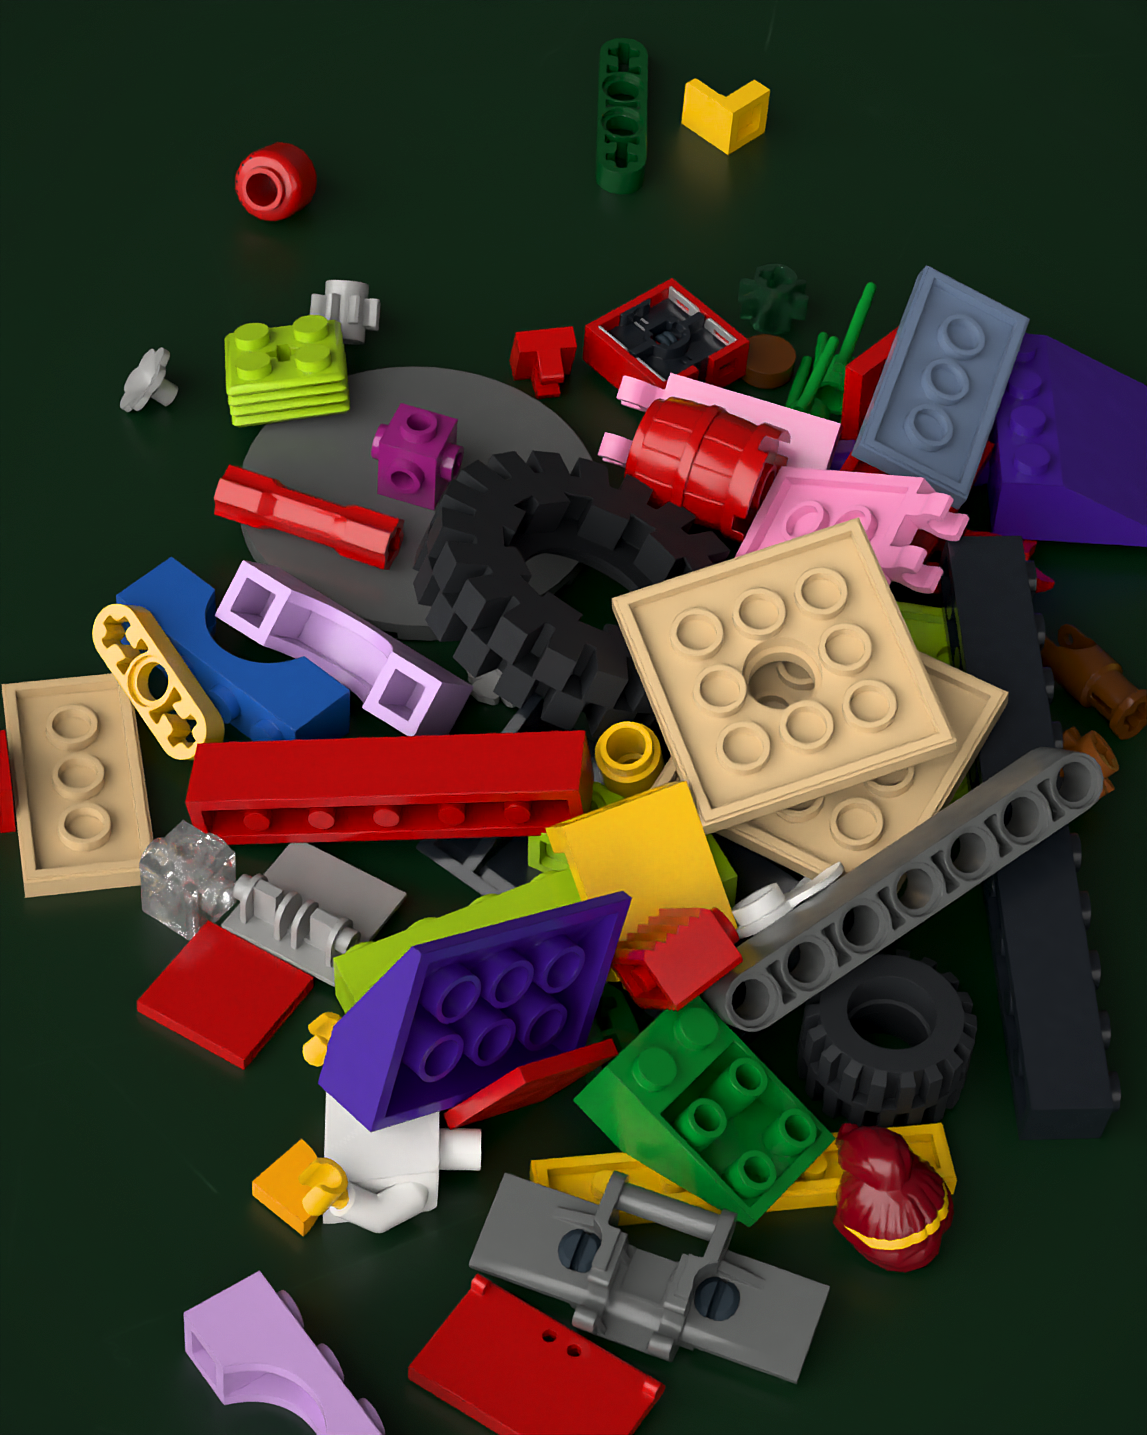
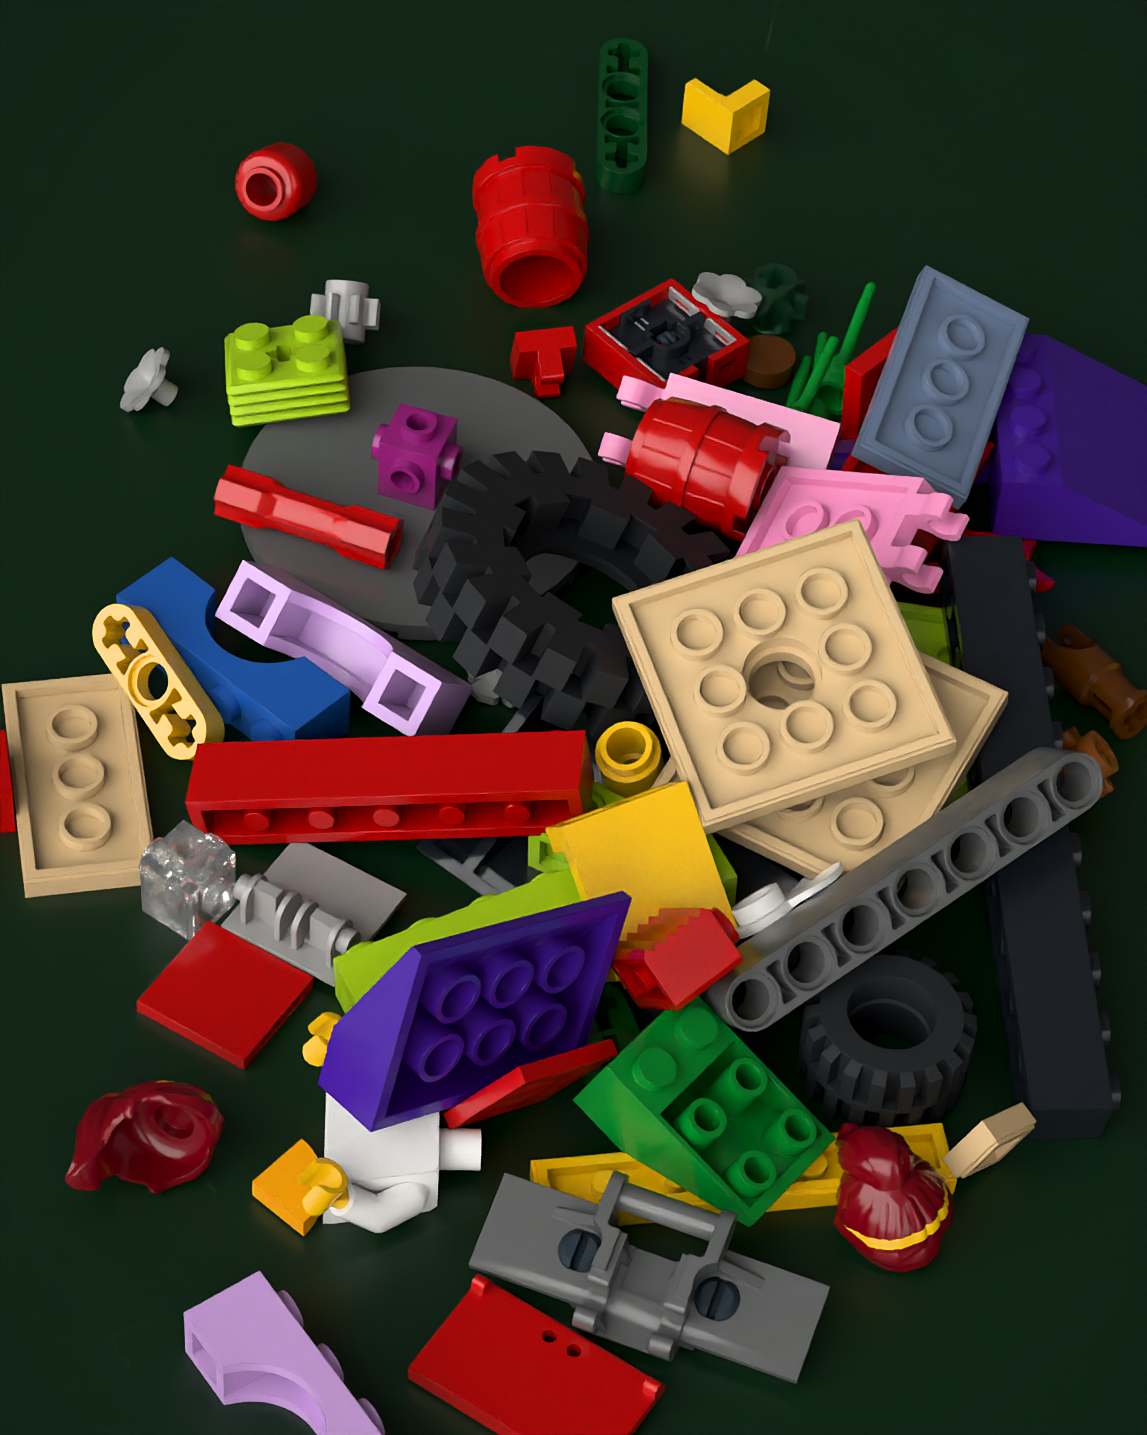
(147, 1136): none -> dark red hair
(531, 226): none -> red piece
(726, 295): none -> light grey plant
(990, 1141): none -> tan tile

